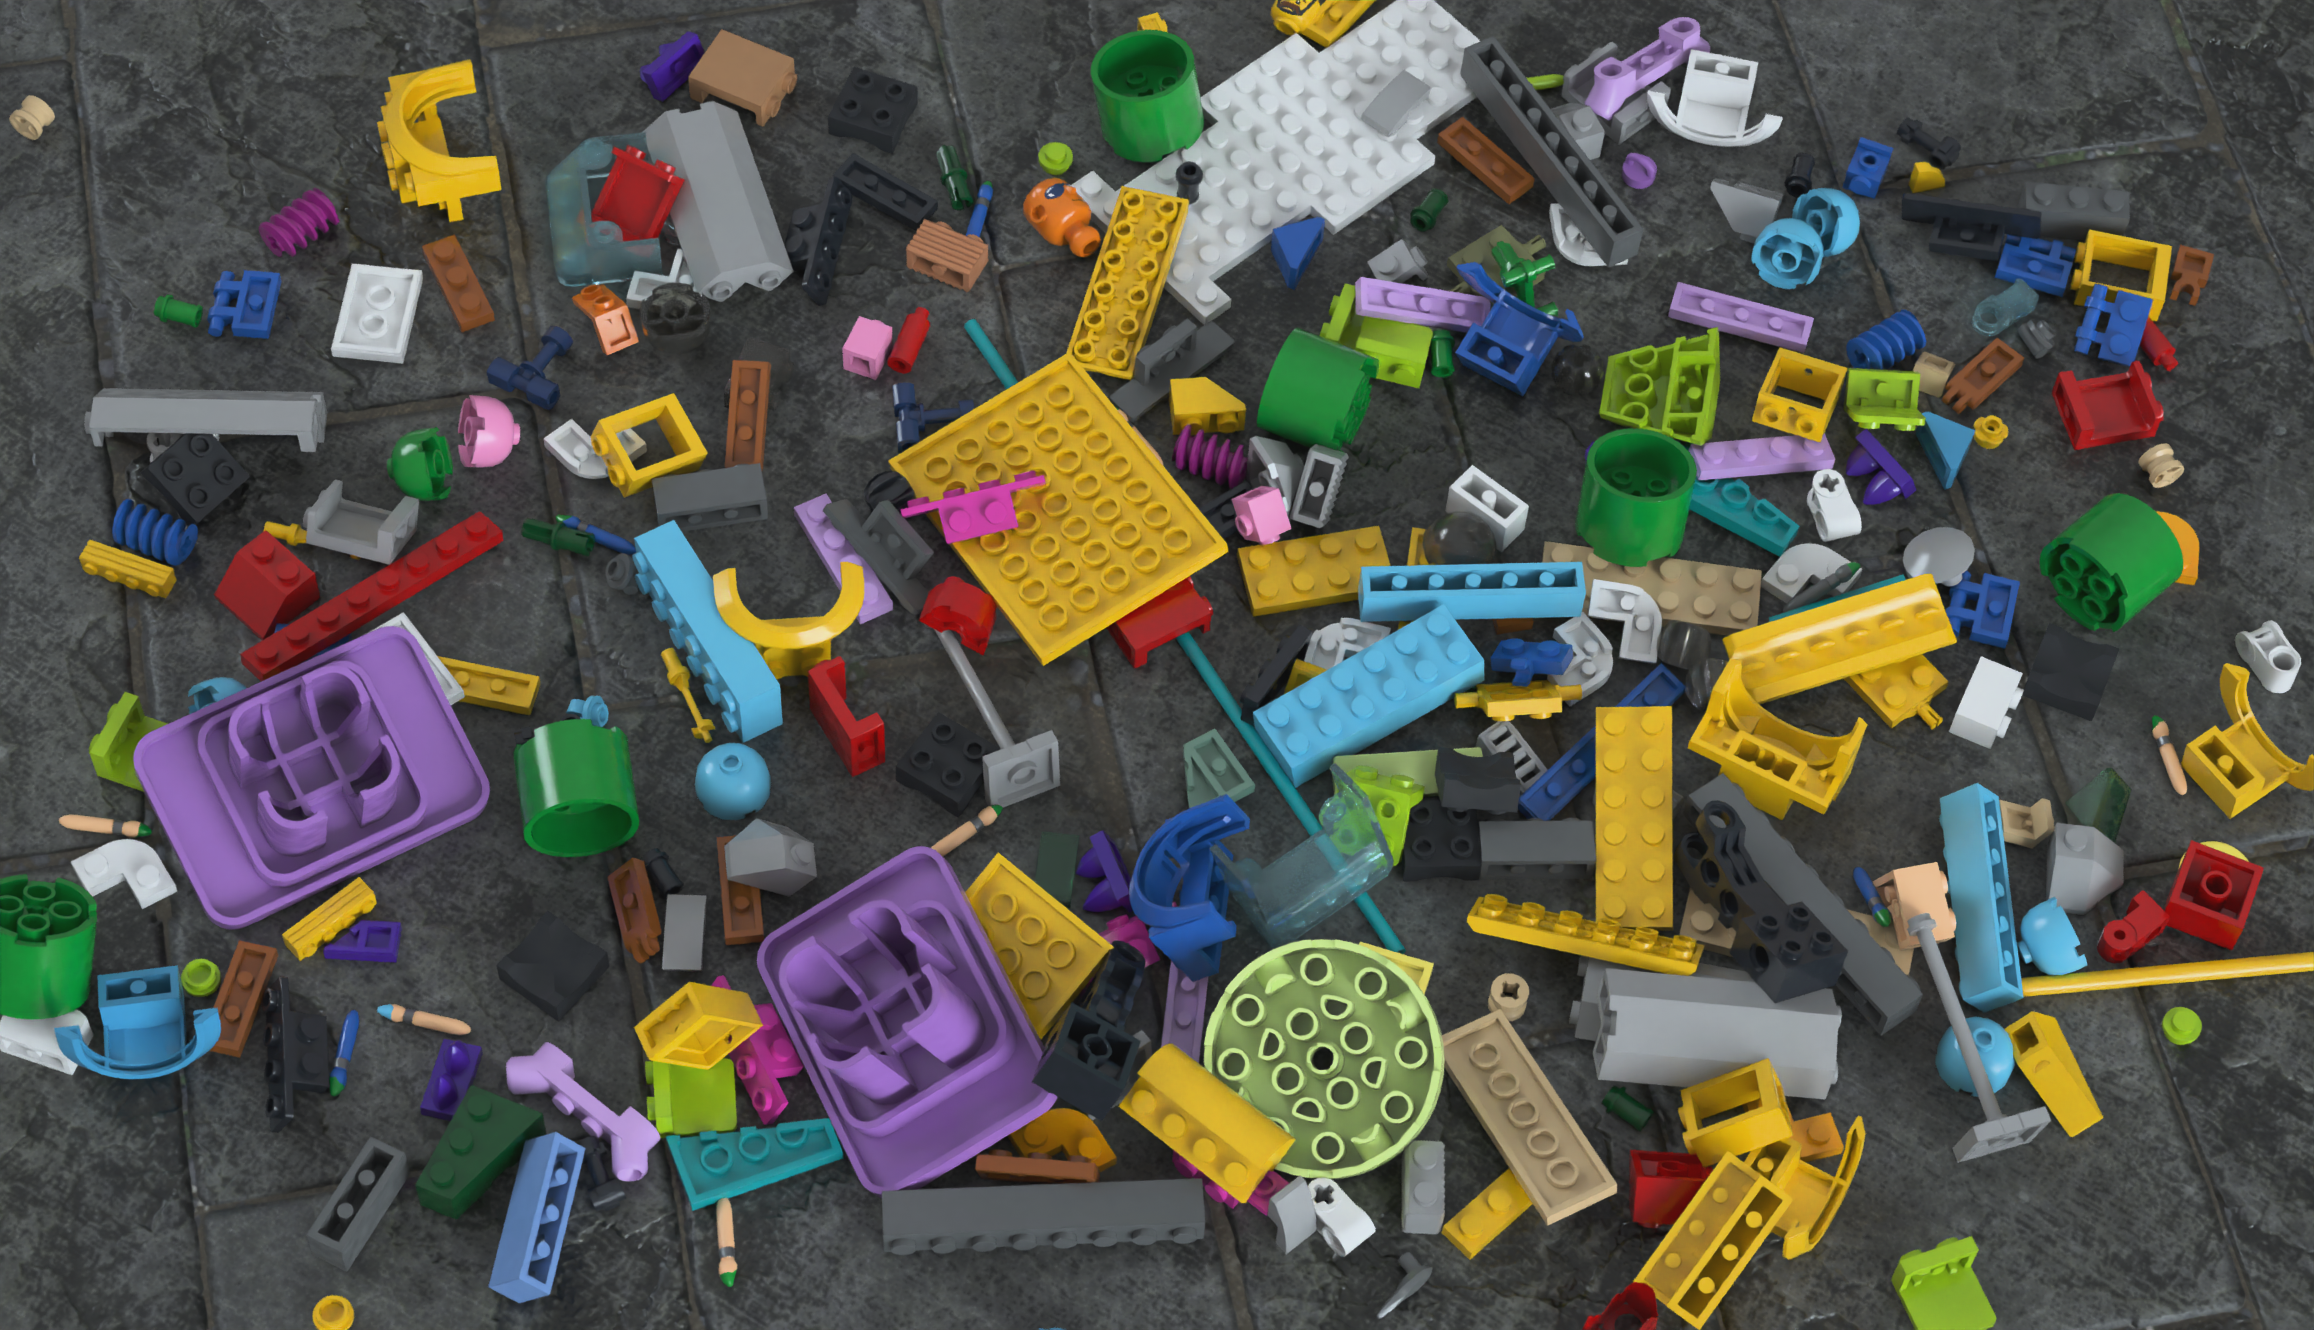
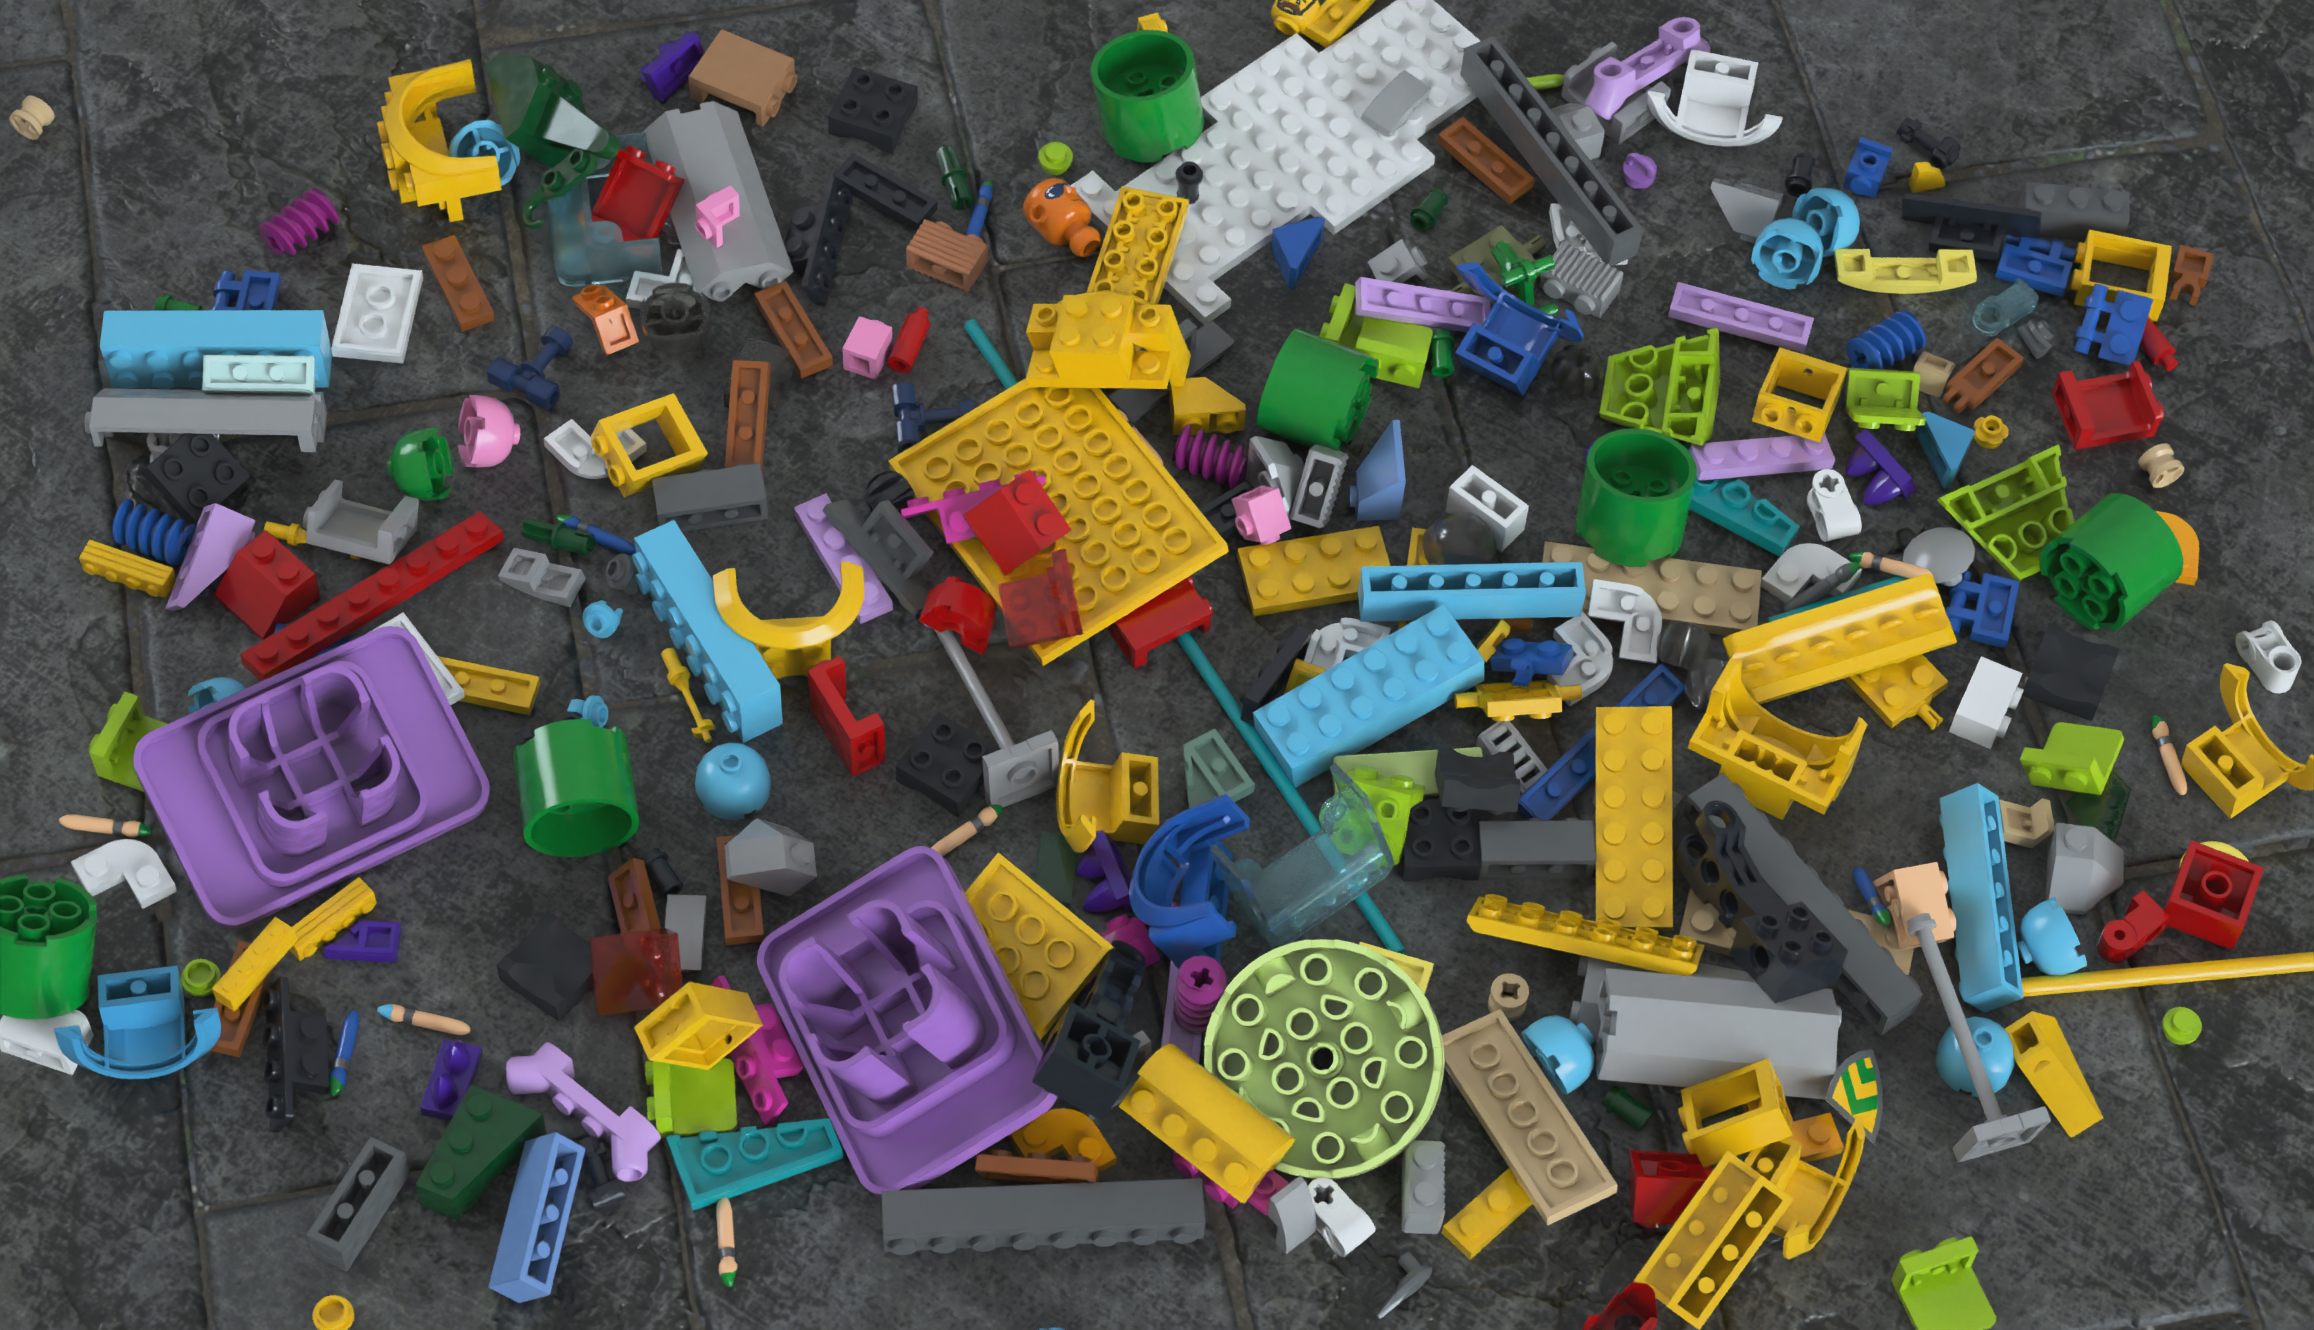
(170, 346): none -> medium azure brick
(211, 550): none -> lavender slope
(254, 964): none -> yellow piece
(259, 374): none -> light aqua tile
(486, 139): none -> medium azure cylinder
(539, 578): none -> light grey slope
(547, 121): none -> dark green slope
(601, 619): none -> medium azure plate
(635, 970): none -> clear red bracket
(715, 212): none -> bright pink bracket
(793, 329): none -> dark orange plate
(1016, 522): none -> red slope
(1041, 606): none -> clear red bracket
(1091, 340): none -> yellow piece
(1102, 796): none -> yellow piece
(1198, 991): none -> magenta piece
(1380, 479): none -> medium blue slope
(1487, 645): none -> yellow tile
(1561, 1050): none -> medium azure cylinder
(1581, 281): none -> light grey brick
(1858, 1091): none -> sticker
(1887, 565): none -> light nougat piece
(1905, 275): none -> light yellow slope
(2015, 511): none -> lime wedge
(2074, 758): none -> lime bracket

